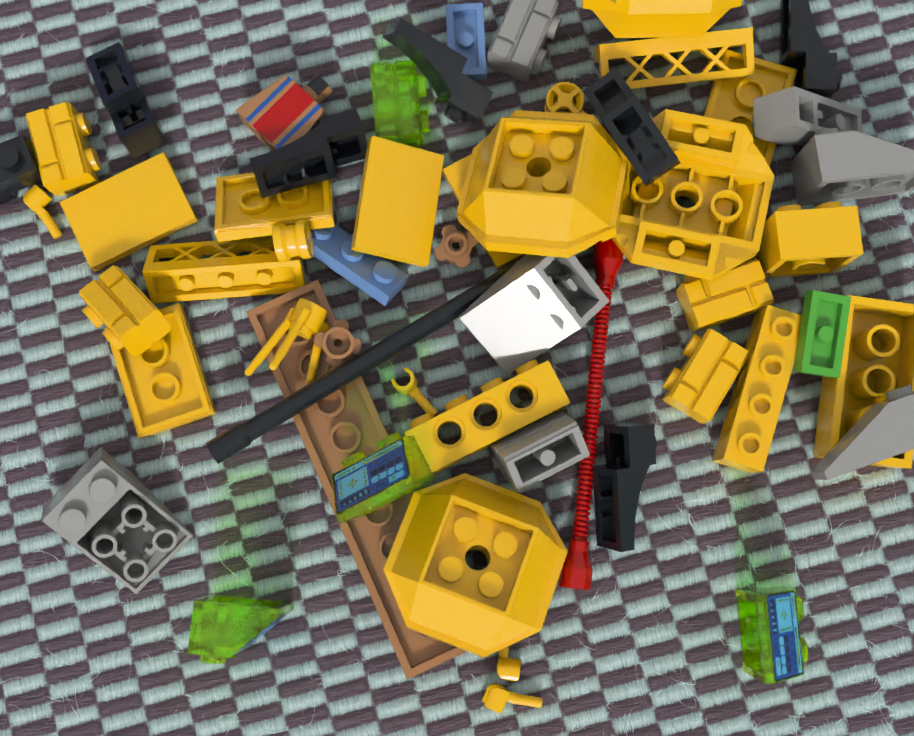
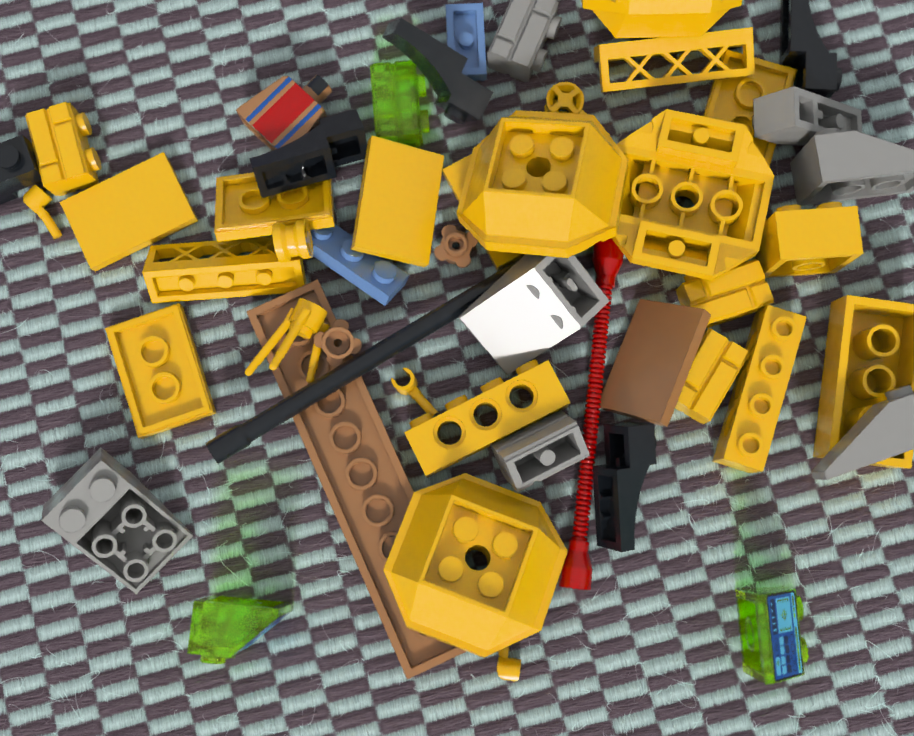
(124, 310): yellow brick -> none
(125, 101): black slope -> none
(379, 477): slope -> none
(497, 697): yellow hand -> none
(631, 127): black slope -> none
(654, 361): none -> medium nougat tile
(822, 334): bright green plate -> none

